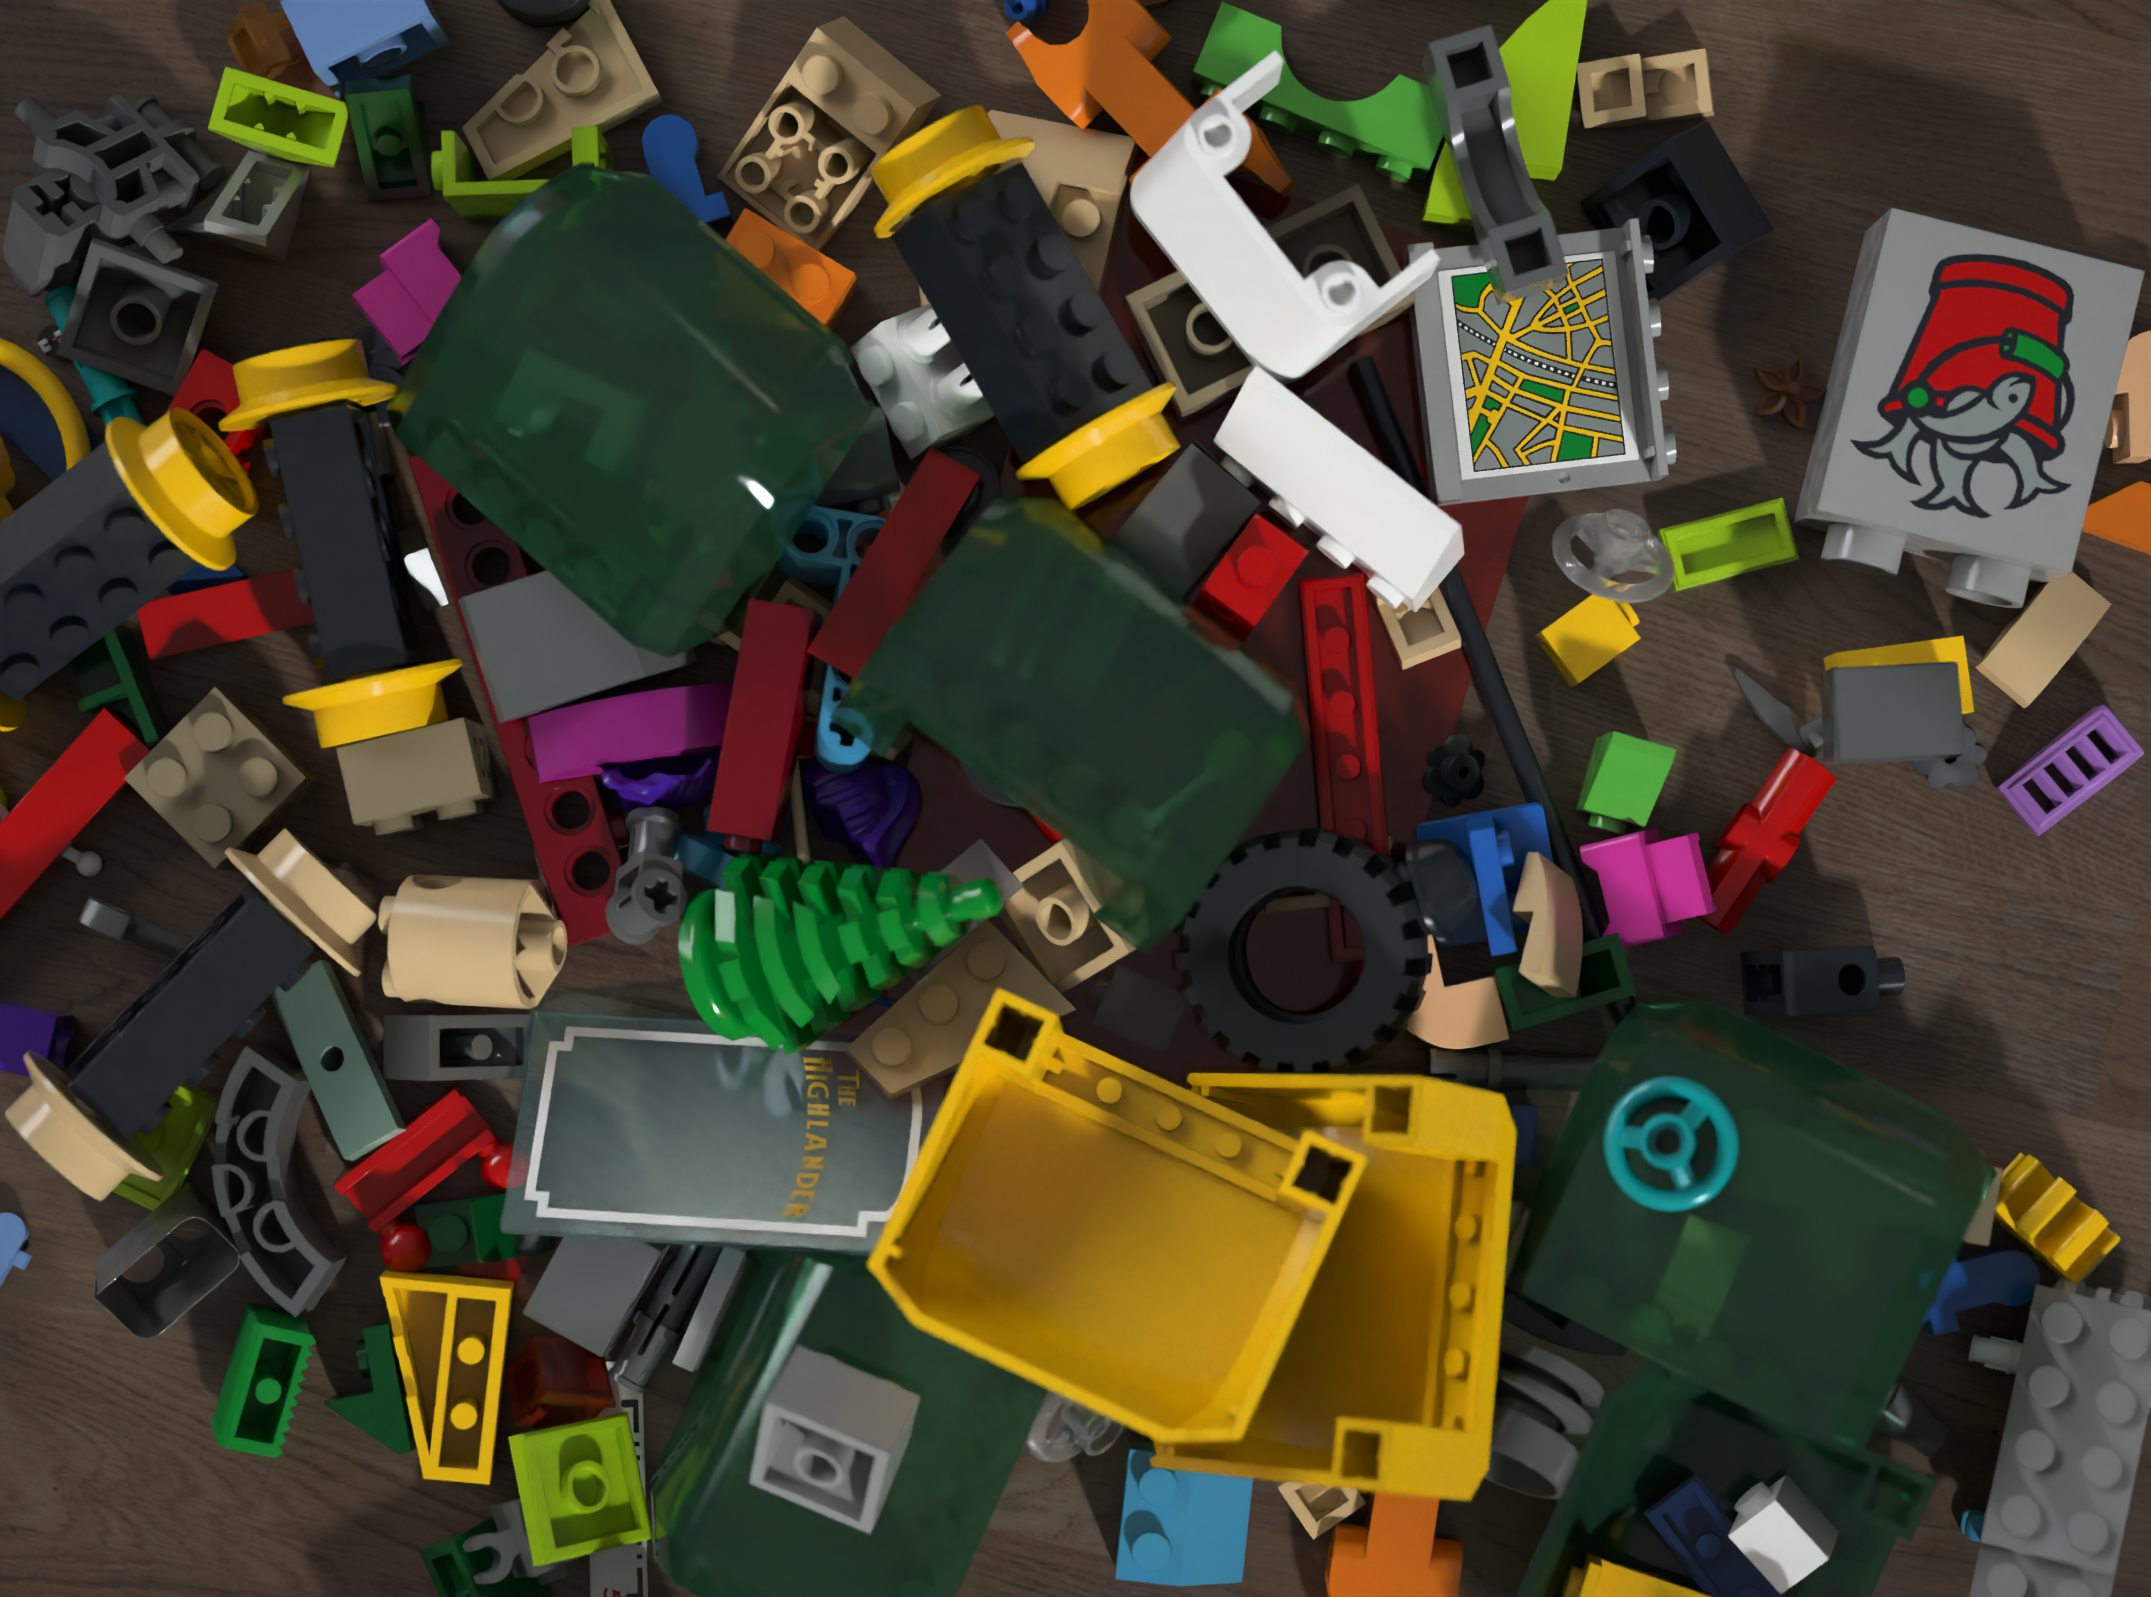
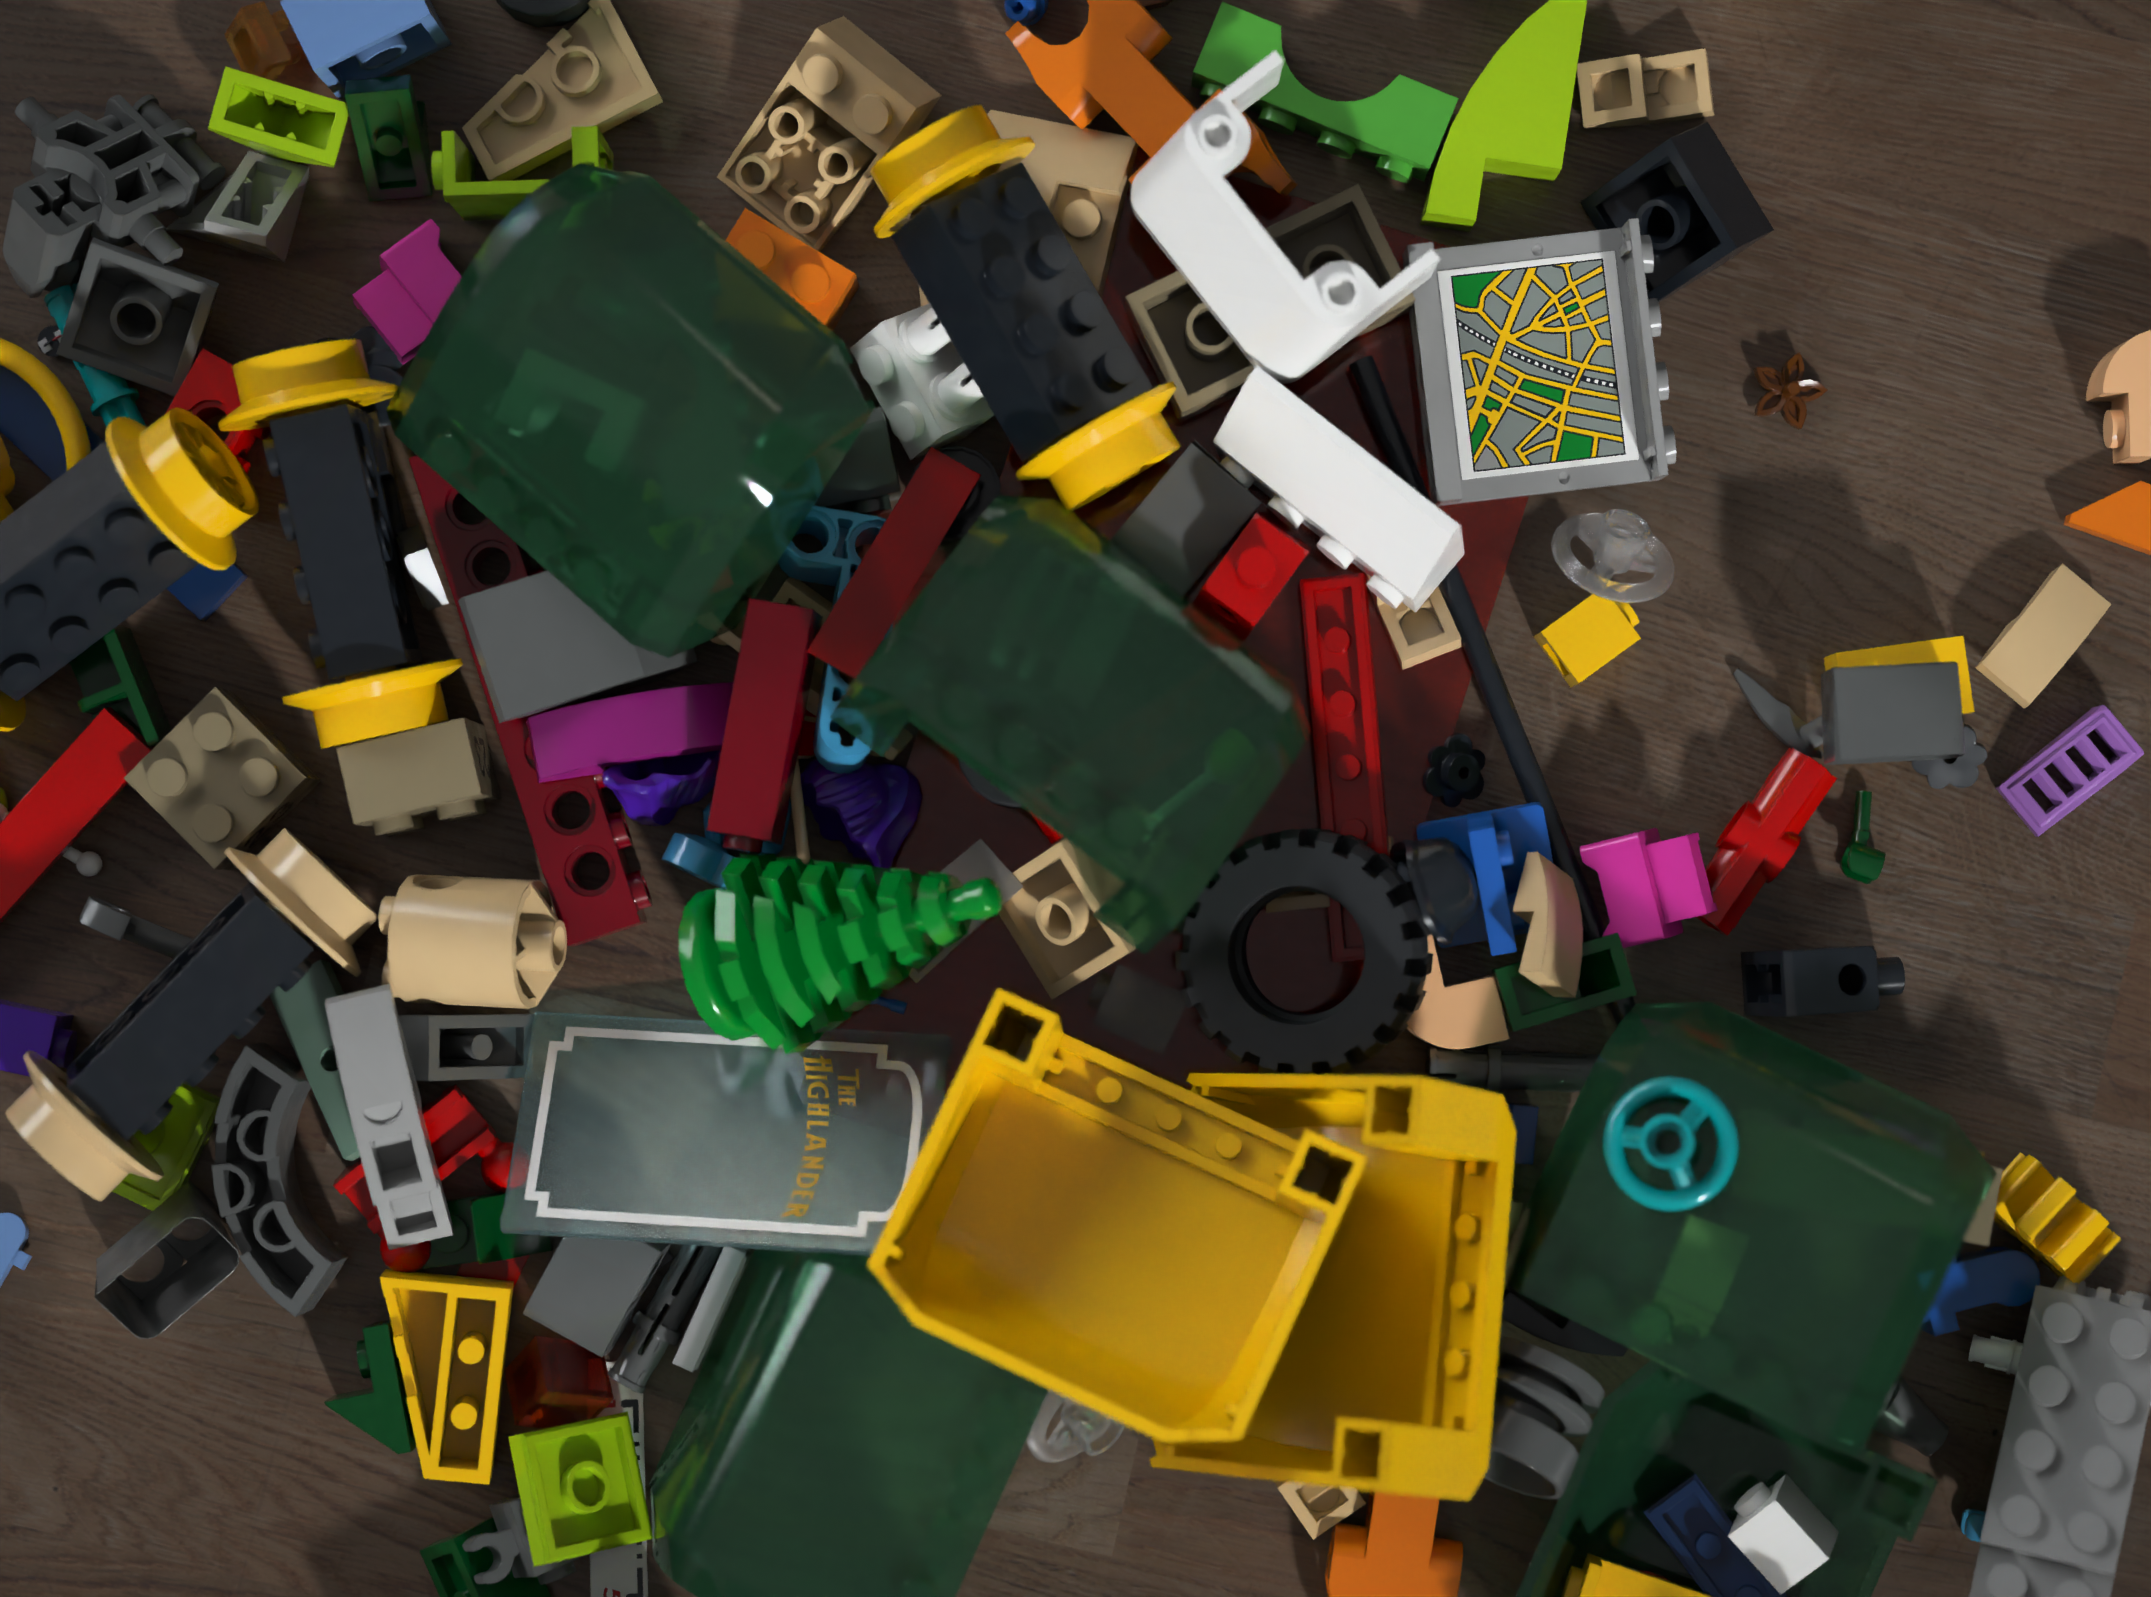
(222, 614): red sticker -> none
(262, 1381): green brick -> none
(388, 1116): none -> light grey slope
(650, 883): dark grey connector -> none
(673, 162): blue leg -> none
(833, 1438): light grey slope -> none
(939, 1016): tan wing -> none
(1180, 1523): dark azure slope -> none
(1482, 138): dark grey arch -> none
(1623, 782): bright green slope -> none
(1729, 544): lime tile -> none
(1858, 859): none -> dark green hand
(1967, 405): light grey brick -> none

